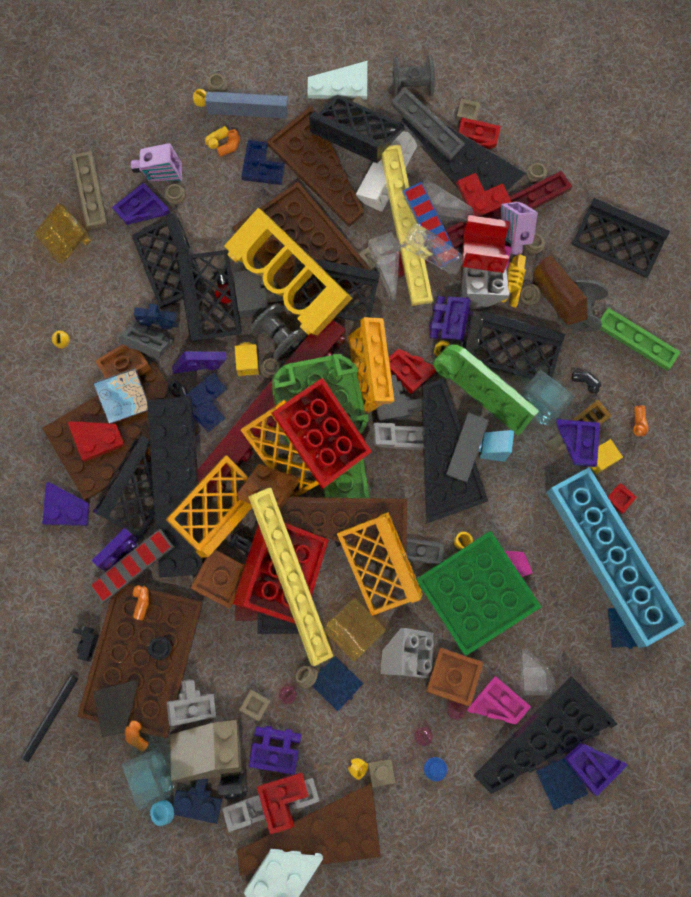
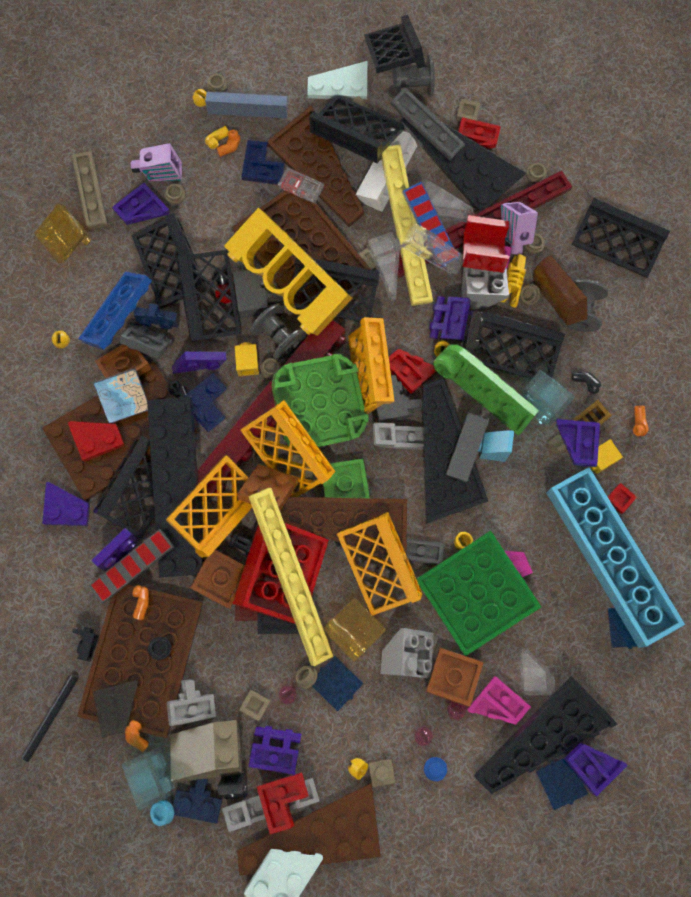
(115, 310): none -> blue plate
(301, 185): none -> clear tile
(321, 432): red slope -> none
(407, 42): none -> black fence
(482, 201): red plate -> none
(638, 339): bright green plate -> none

